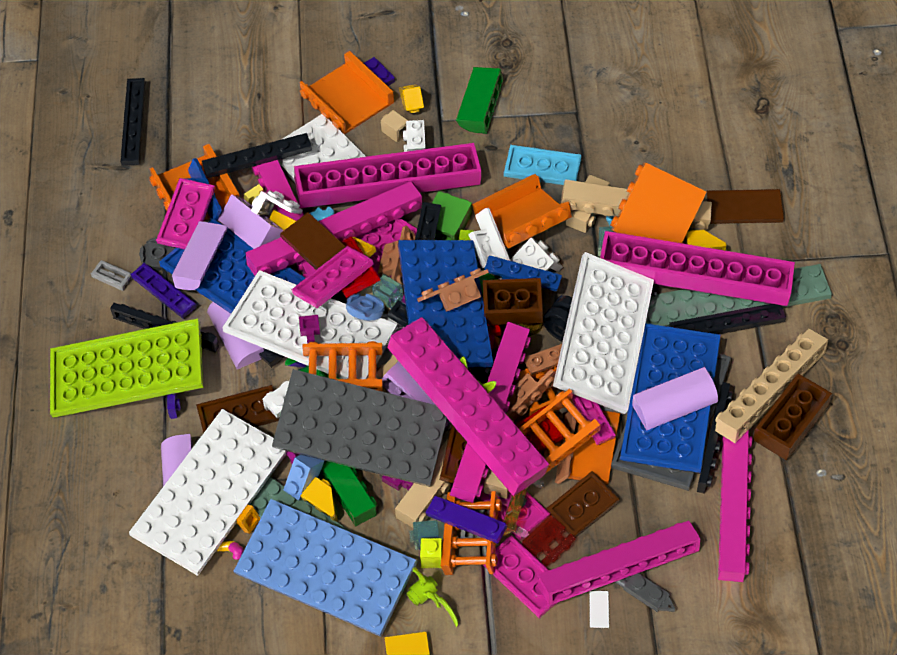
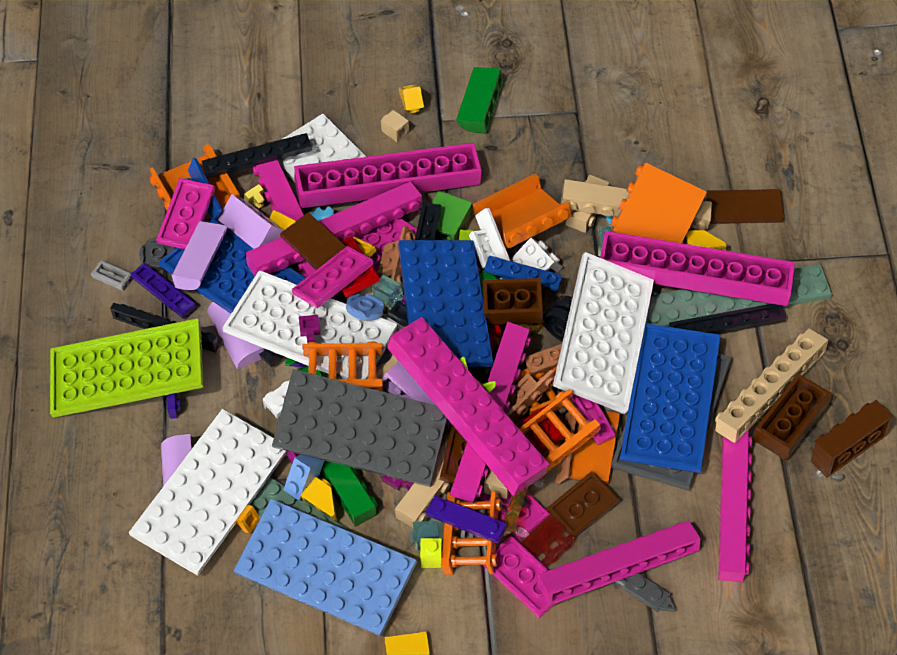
(133, 122): black plate -> none
(233, 547): dark pink arm -> none
(245, 406): reddish brown tile -> none
(265, 202): white bracket -> none
(348, 94): orange panel -> none
(380, 71): dark purple plate -> none
(414, 135): white bracket -> none
(425, 589): lime plant -> none
(458, 293): nougat bracket -> none
(547, 164): medium azure tile -> none
(599, 609): white sticker -> none
(675, 398): lavender brick -> none
(713, 445): black plate -> none
(851, 438): none -> reddish brown brick

